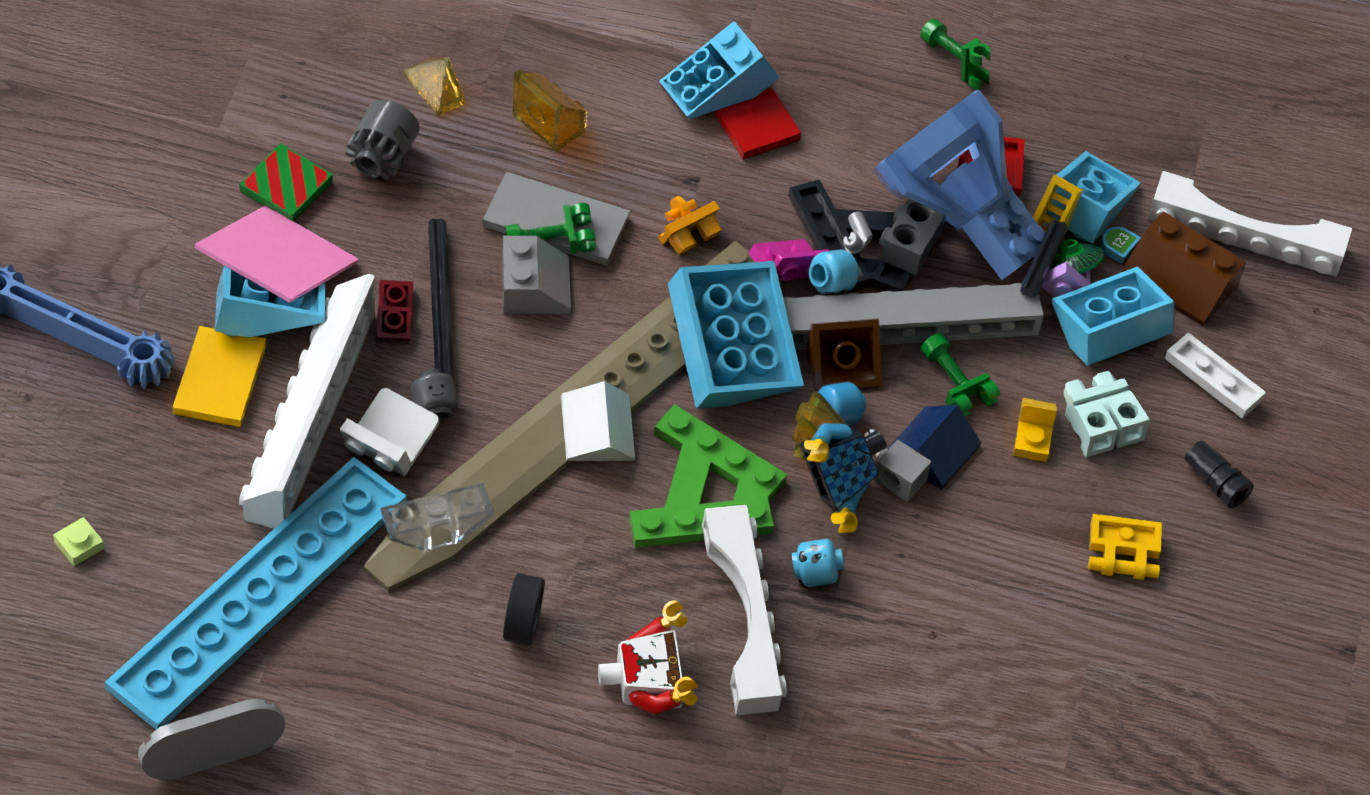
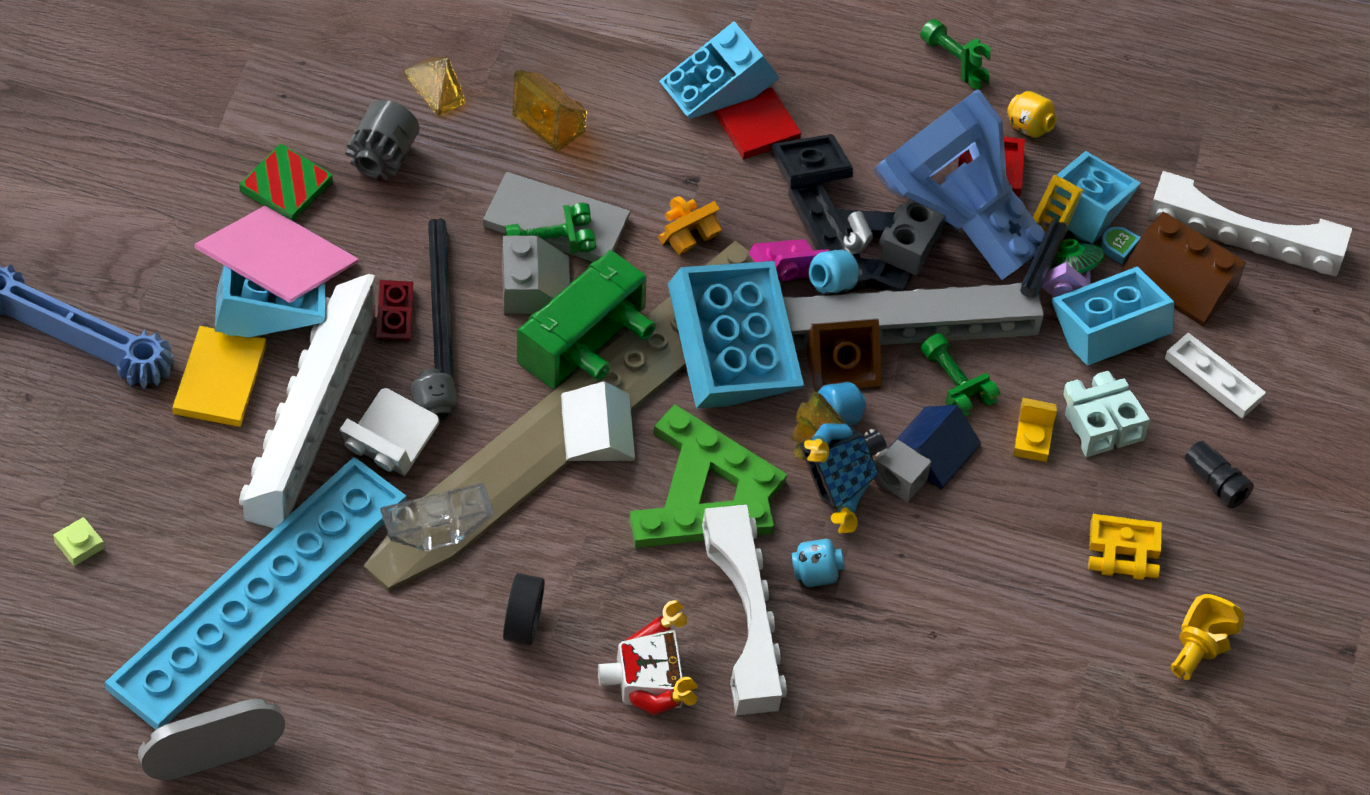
(583, 320): none -> green piece
(811, 160): none -> black tile
(1032, 114): none -> yellow head
(1206, 632): none -> yellow piece

